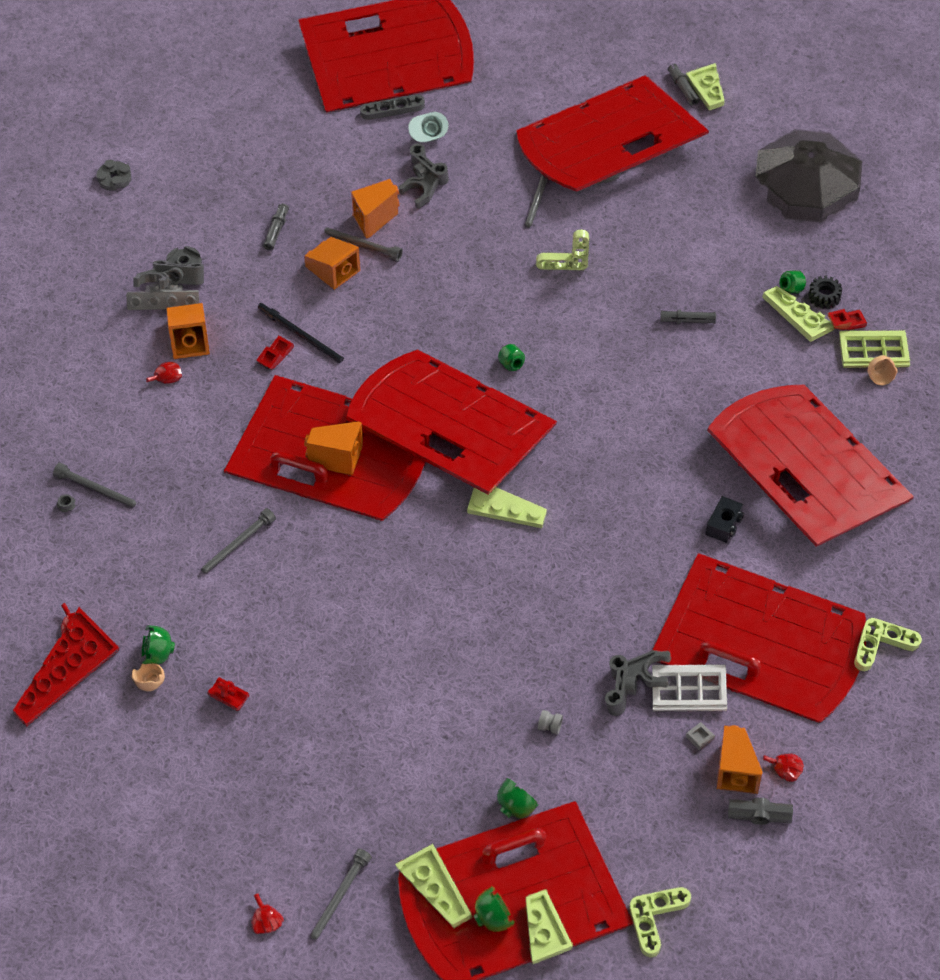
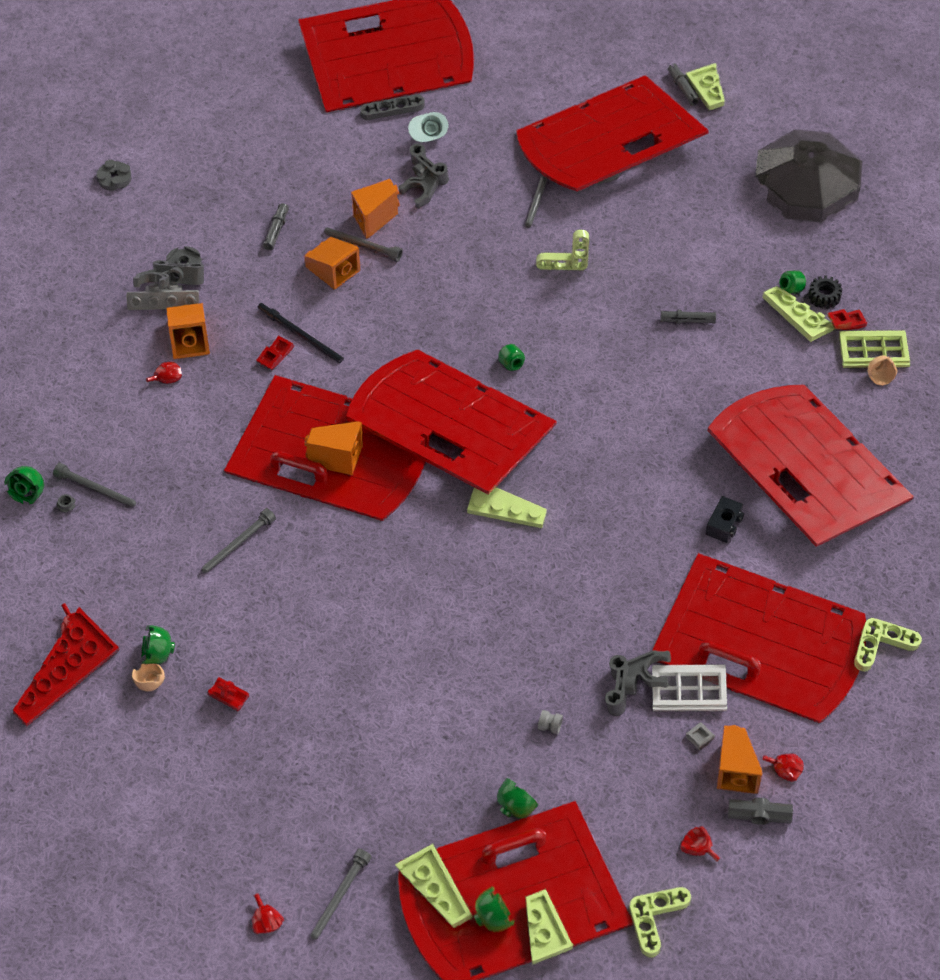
(23, 480): none -> green cylinder
(697, 843): none -> red piece

